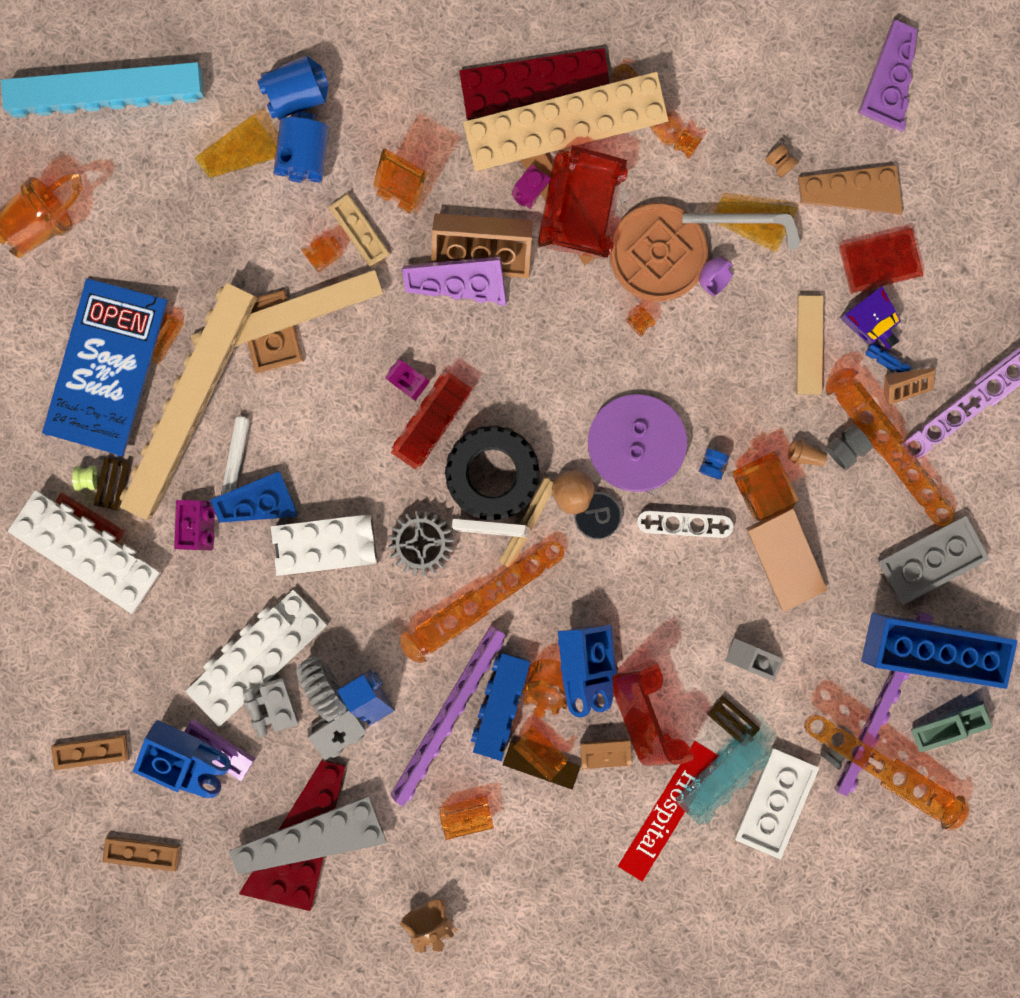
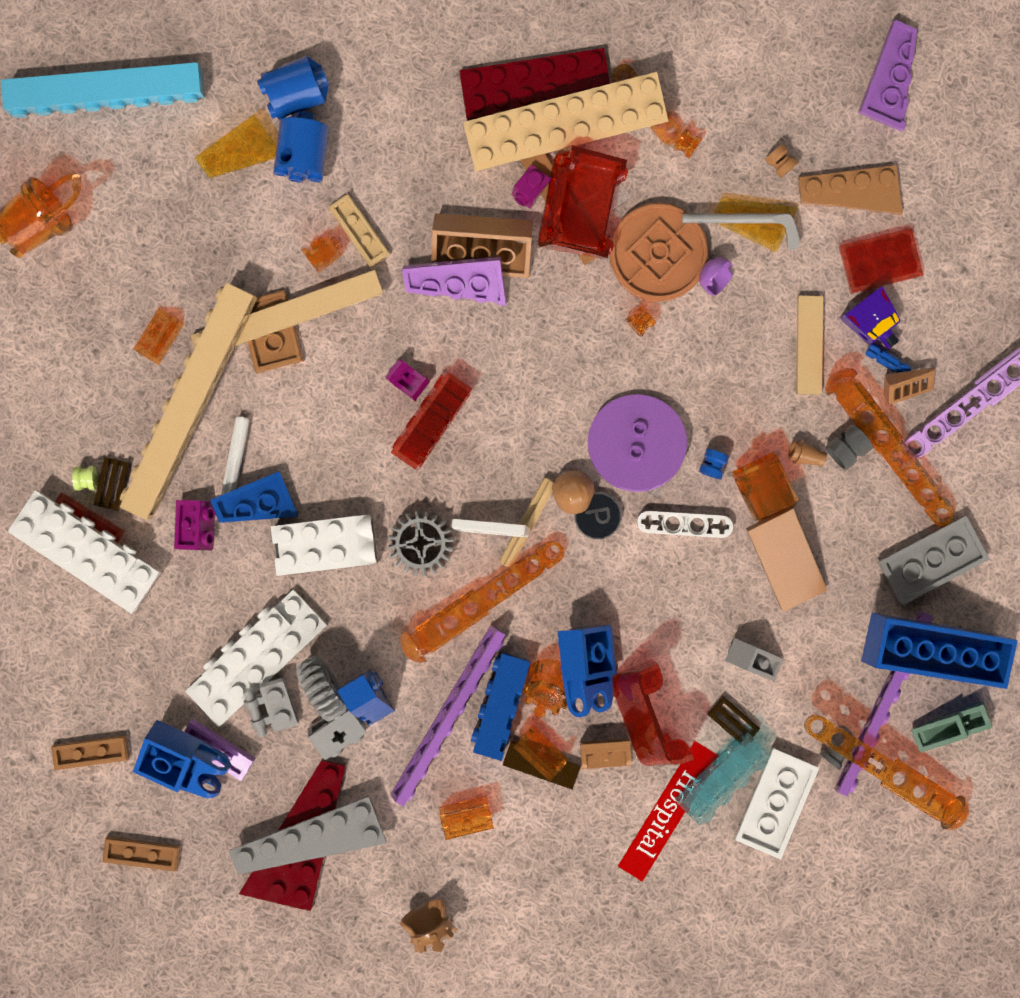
(105, 367): blue piece -> none
(401, 182): clear orange slope -> none
(486, 439): black tyre -> none

